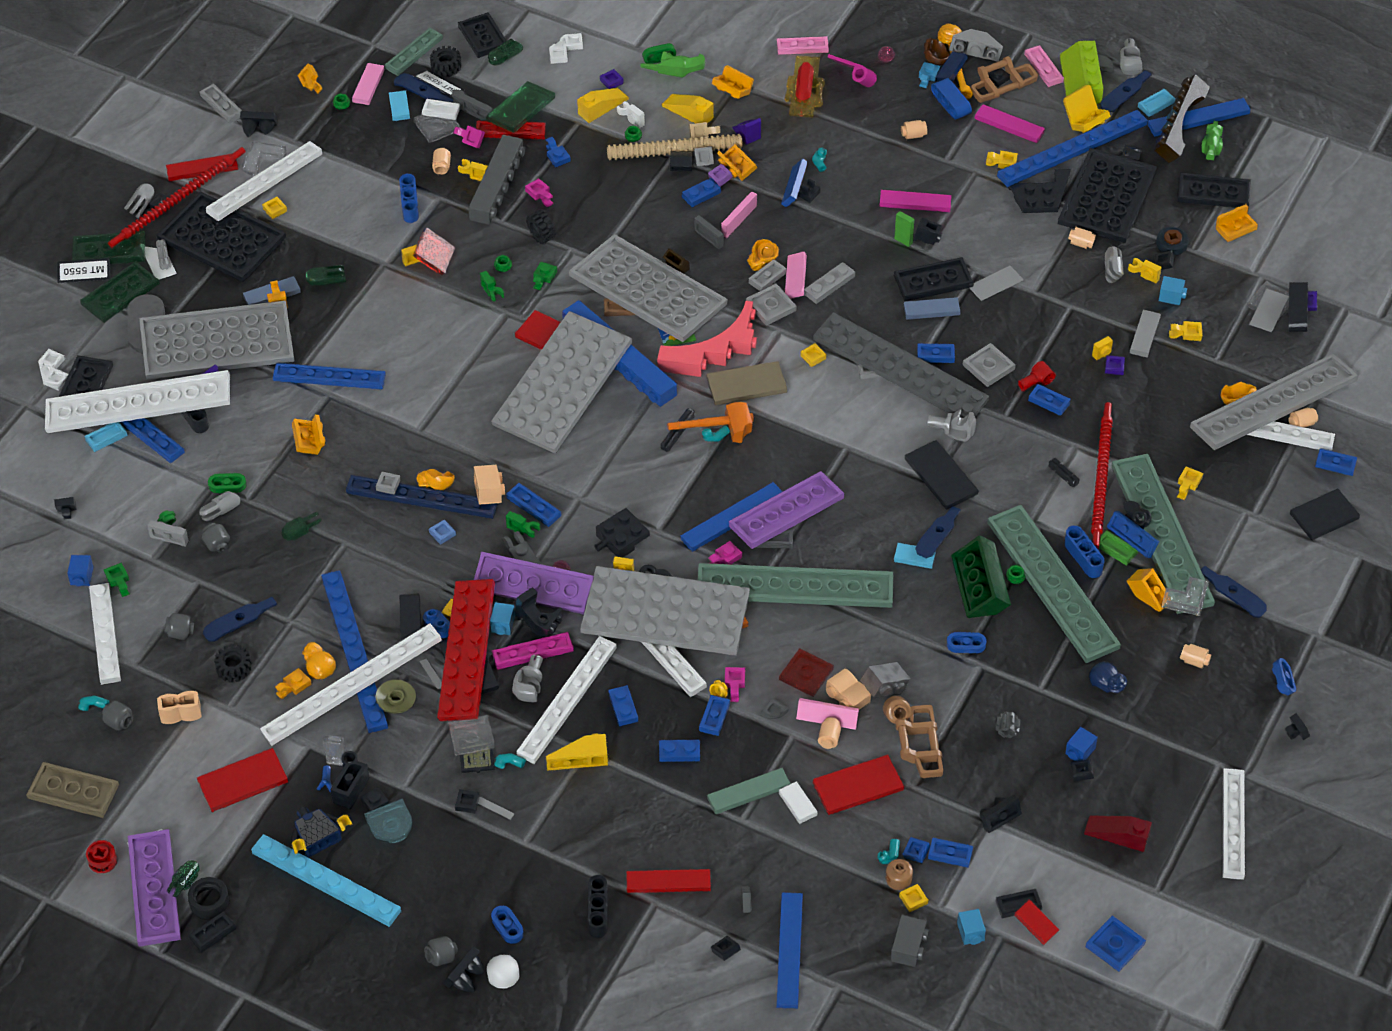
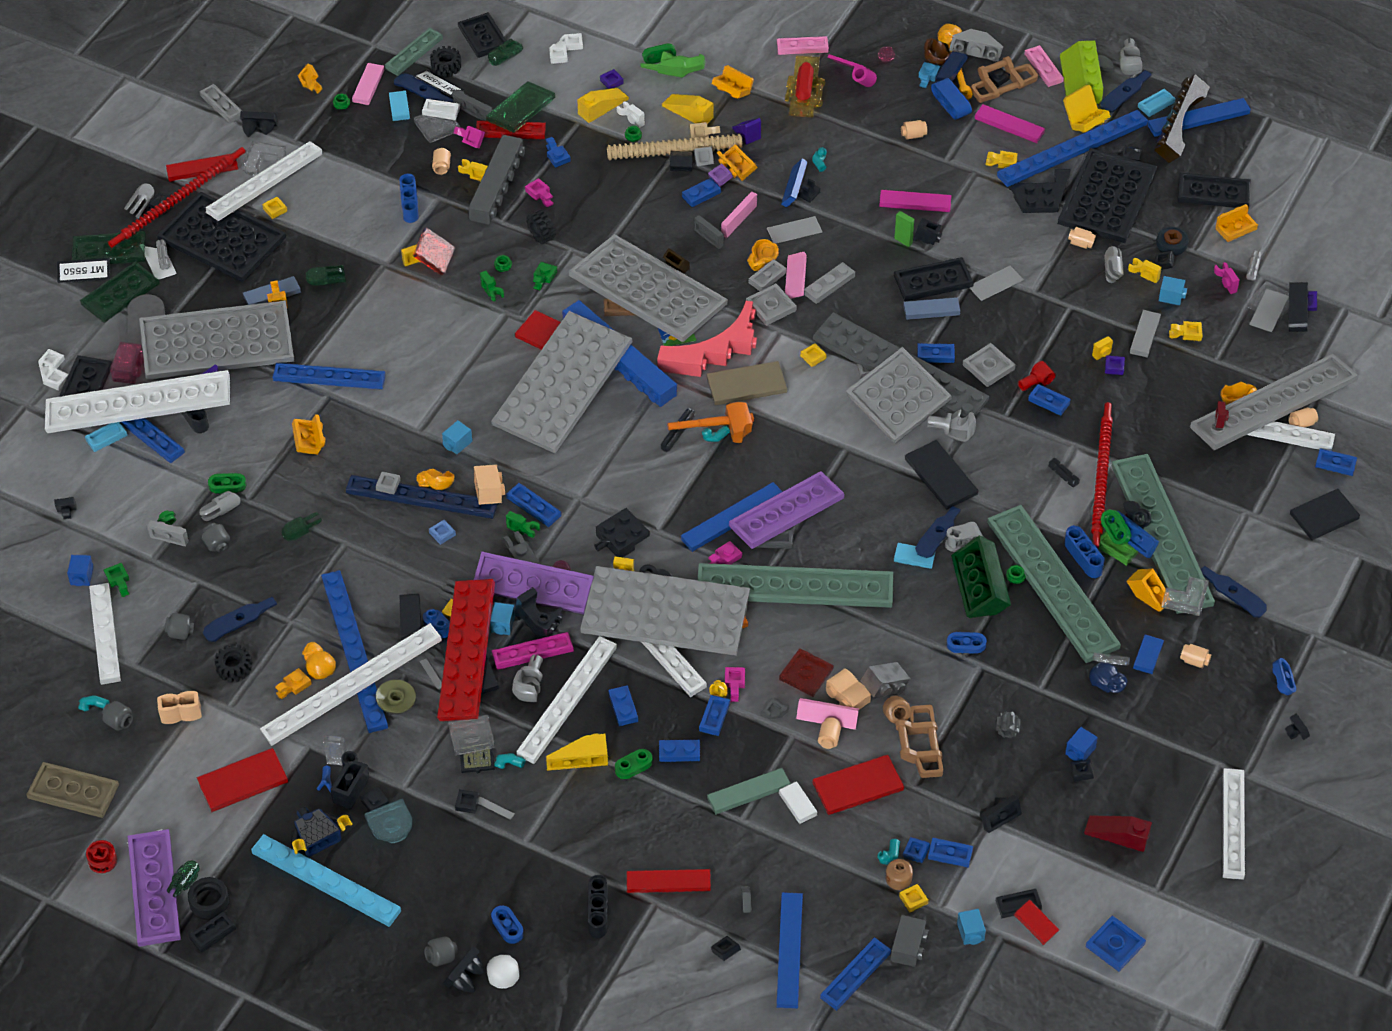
(127, 363): none -> clear pink brick
(457, 437): none -> dark azure brick
(635, 764): none -> green plate
(794, 230): none -> light grey sticker
(855, 974): none -> blue plate
(898, 395): none -> light grey plate
(961, 535): none -> light grey piece
(1111, 658): none -> clear tile
(1115, 528): none -> green plate
(1148, 654): none -> blue tile
(1188, 480): yellow plate -> none
(1212, 142): bright green animal -> none
(1221, 415): none -> dark red plate
(1229, 278): none -> dark pink plate
(1253, 265): none -> light grey axle

